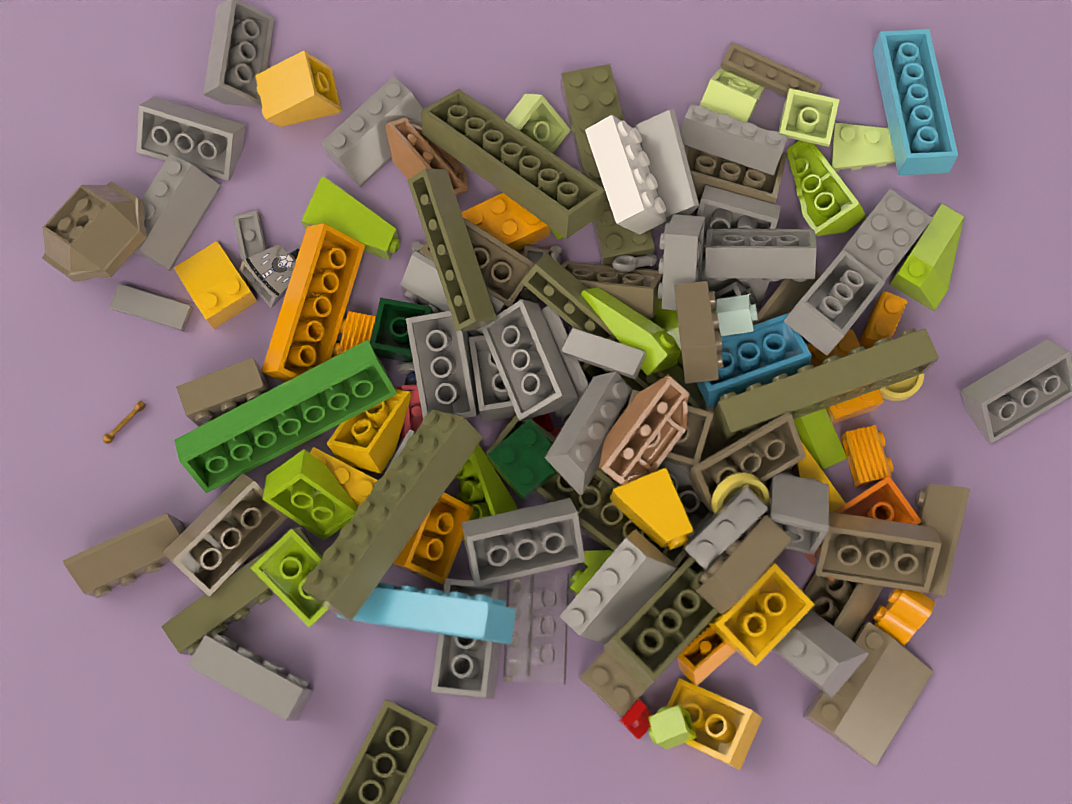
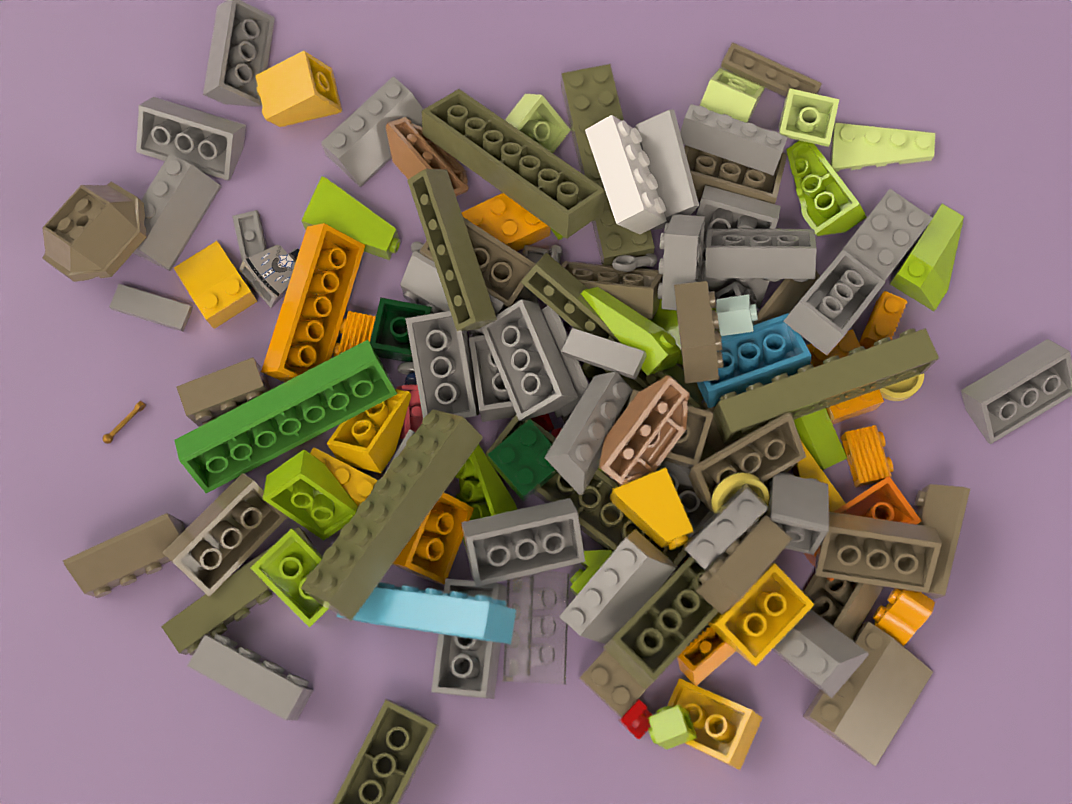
(914, 102): medium azure brick -> none

